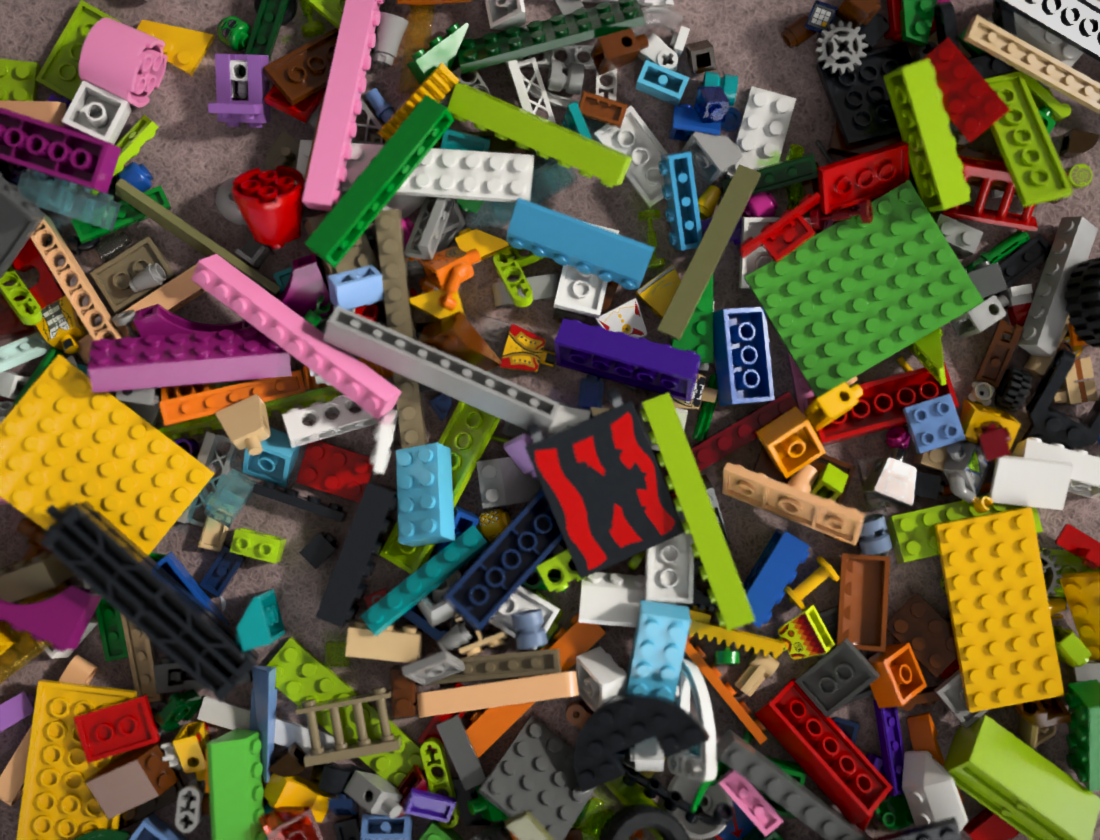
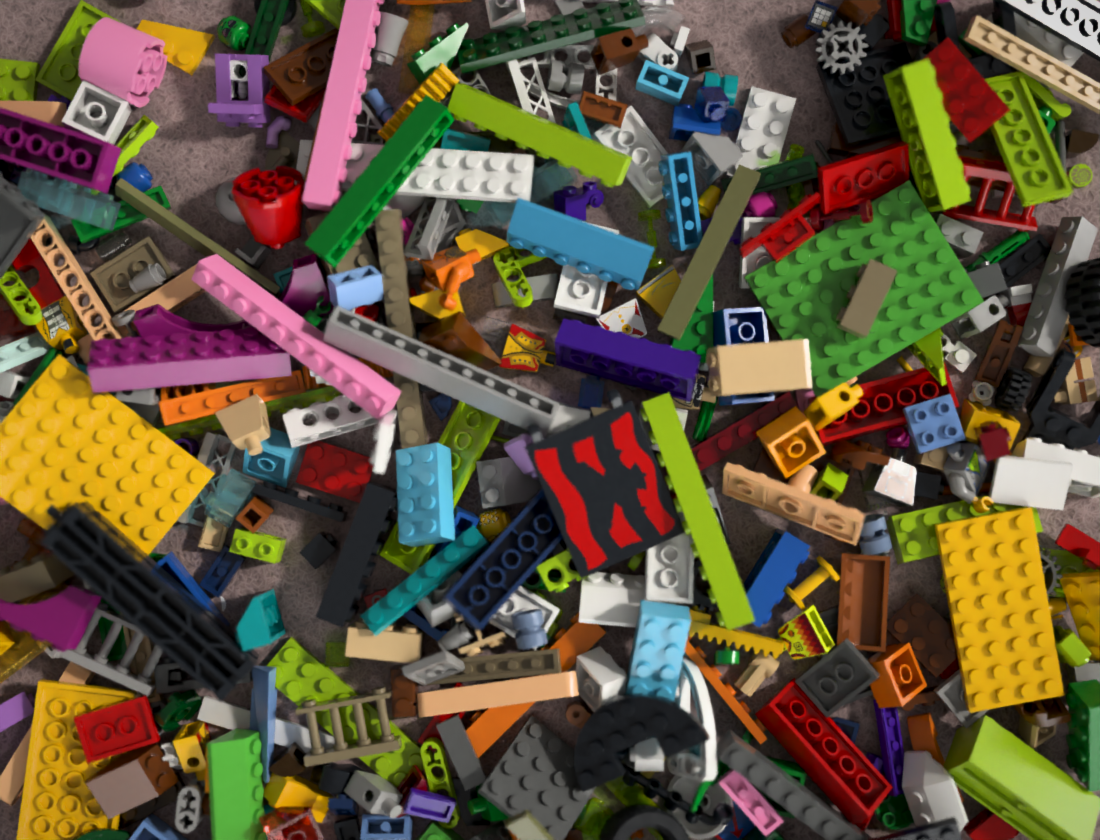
(99, 662): none -> light grey fence
(254, 514): none -> dark orange brick
(273, 130): none -> lavender arm
(573, 200): none -> dark purple brick
(759, 368): none -> tan slope
(858, 454): none -> reddish brown slope
(865, 298): none -> dark tan brick
(957, 354): none -> white plate
(1060, 142): none -> dark grey bar

